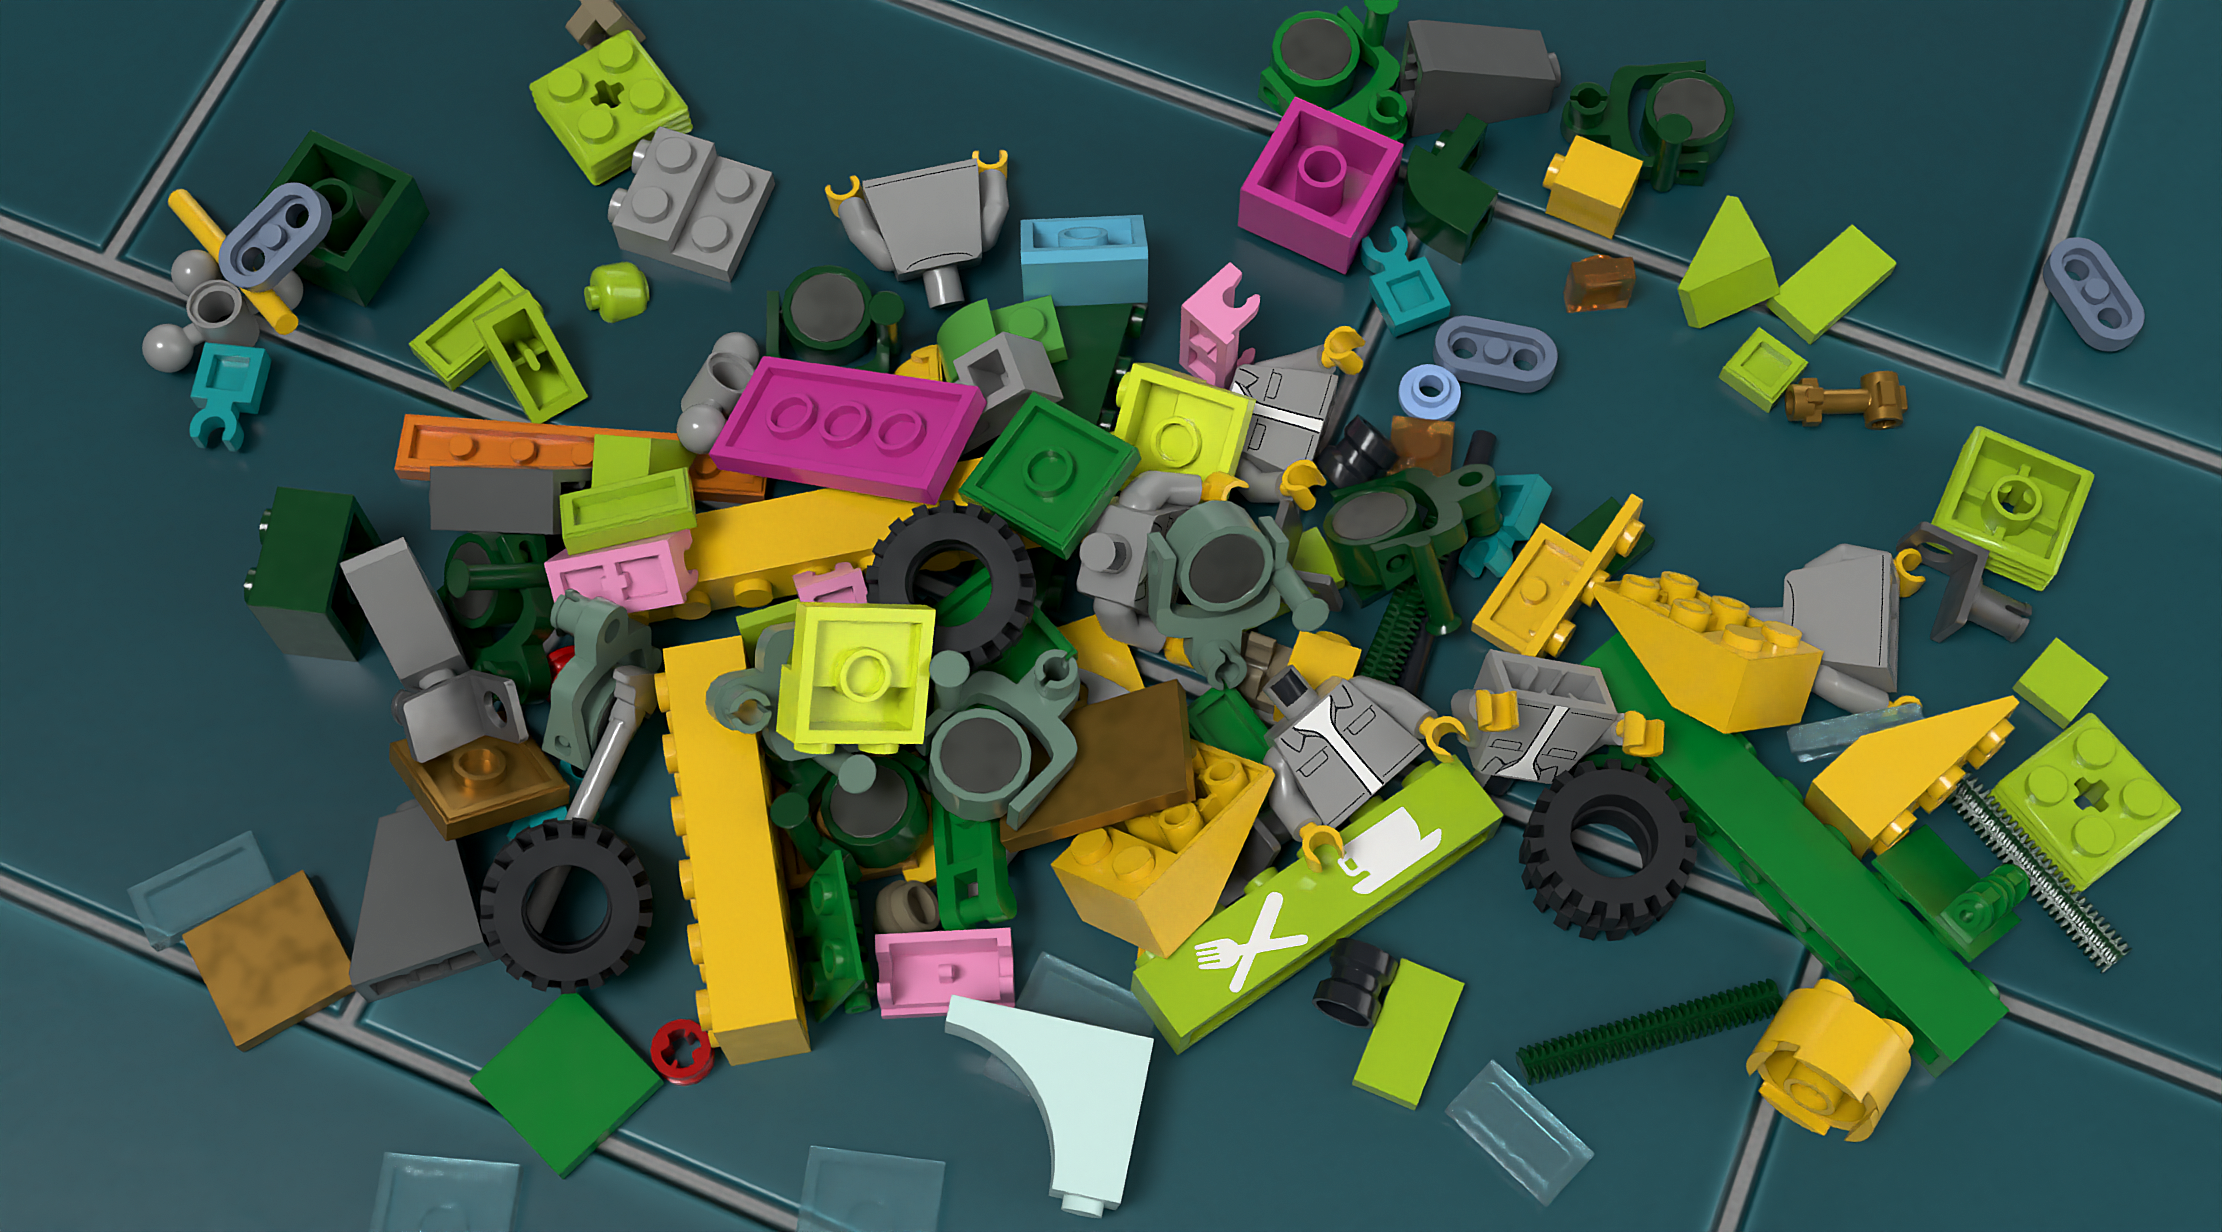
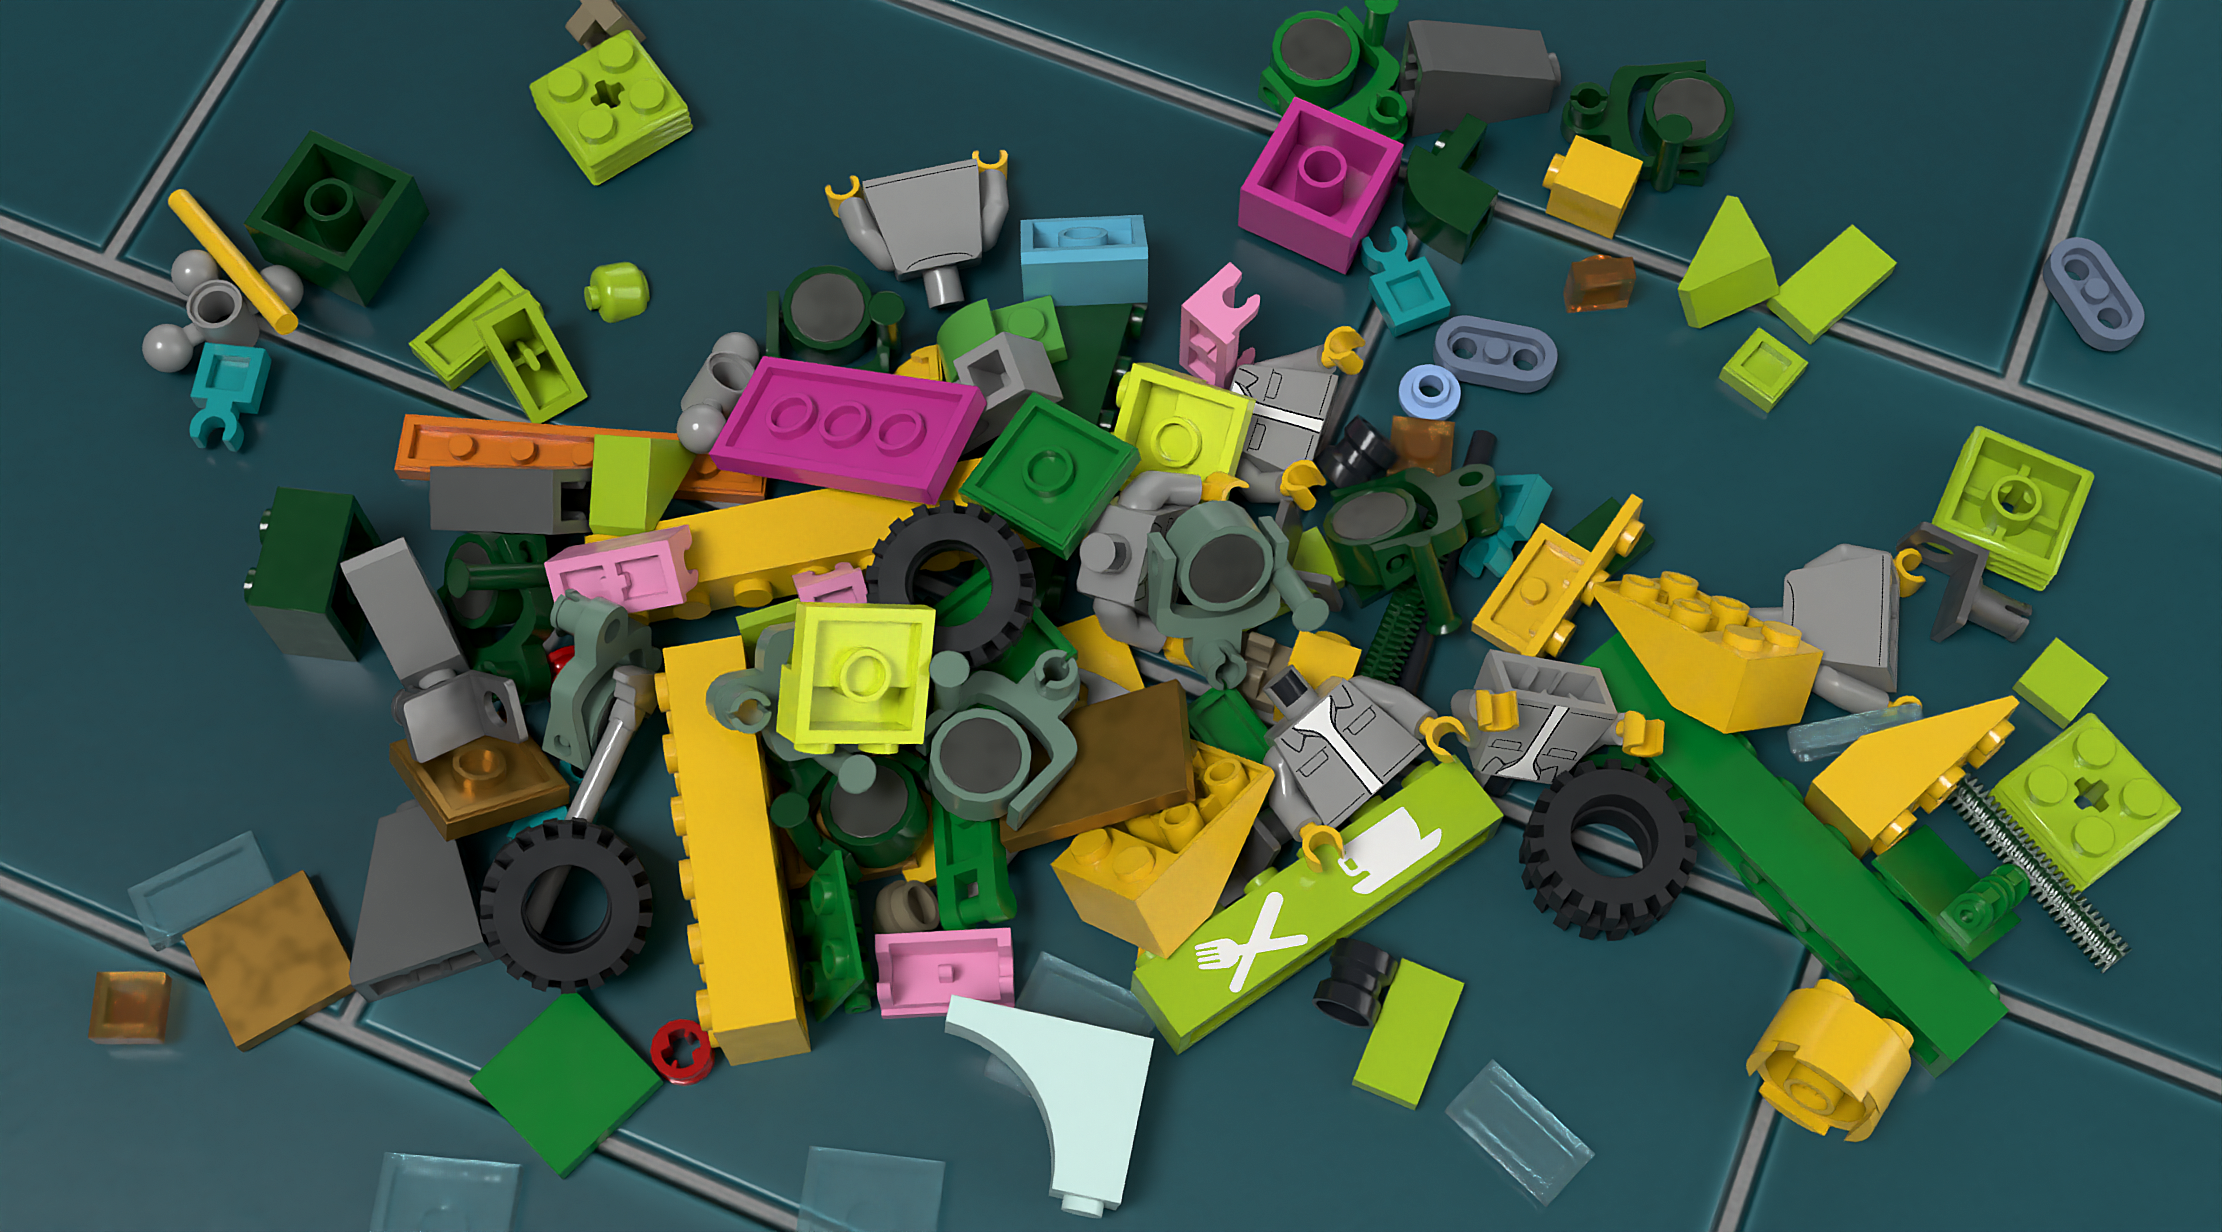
(130, 1008): none -> clear orange plate
(274, 232): sand blue plate -> none
(627, 511): lime tile -> none
(689, 204): light grey plate -> none
(1649, 1030): dark green axle -> none
(1879, 399): pearl gold bar -> none

